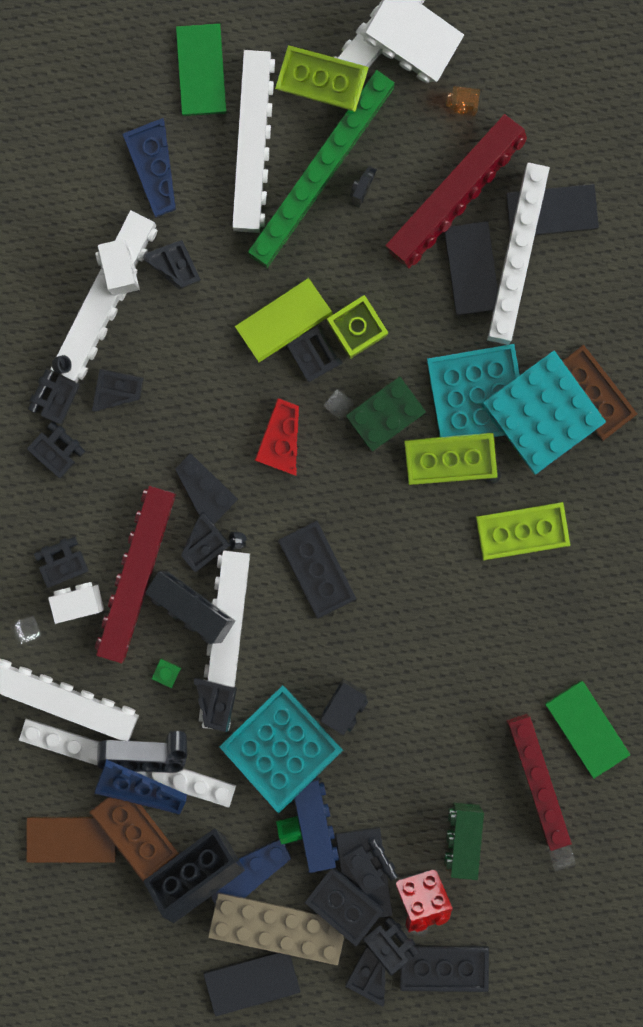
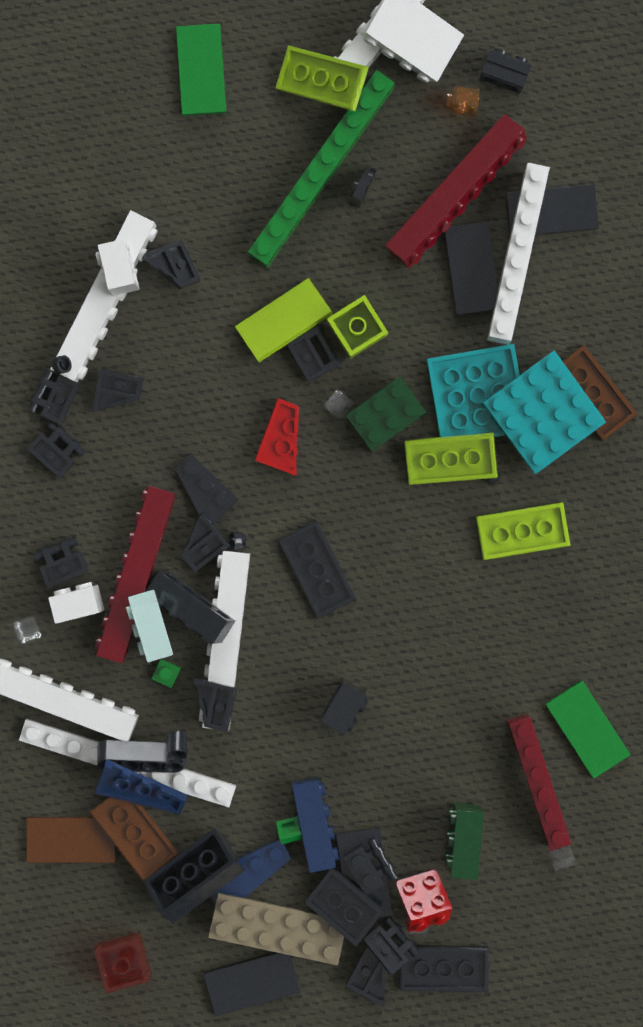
(123, 962): none -> clear red brick
(149, 626): none -> light aqua brick
(151, 158): dark blue wing -> none
(252, 141): white brick -> none
(281, 748): teal plate -> none
(505, 70): none -> black brick

